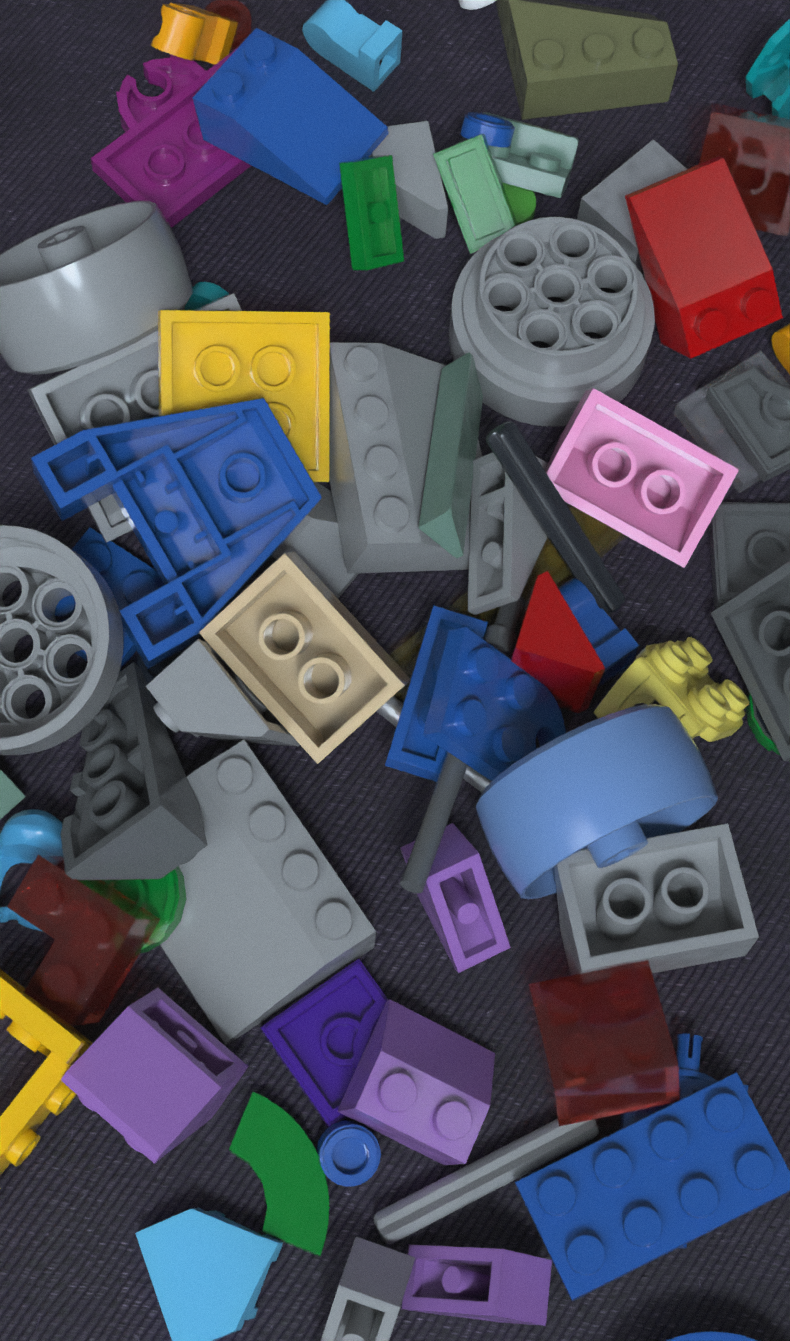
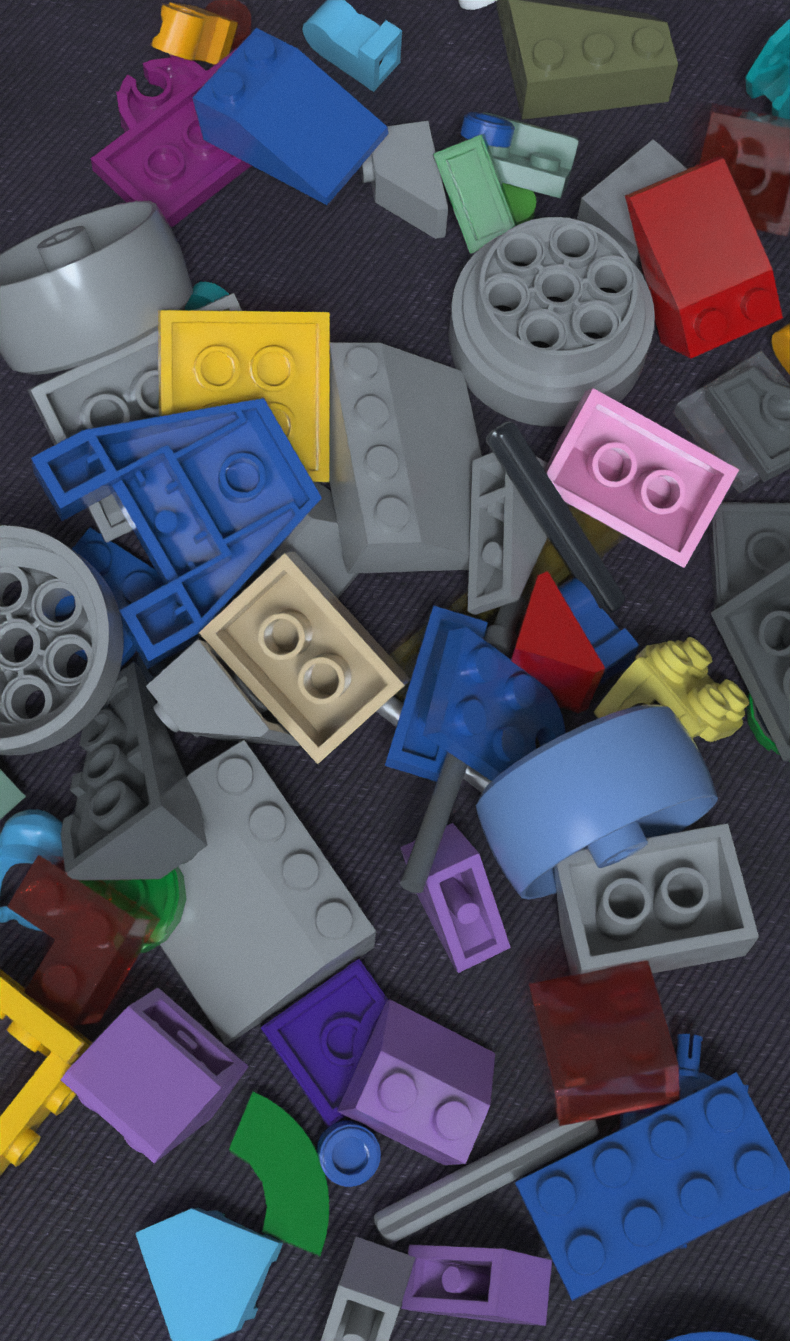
(372, 212): green plate -> none
(452, 456): sand green slope -> none

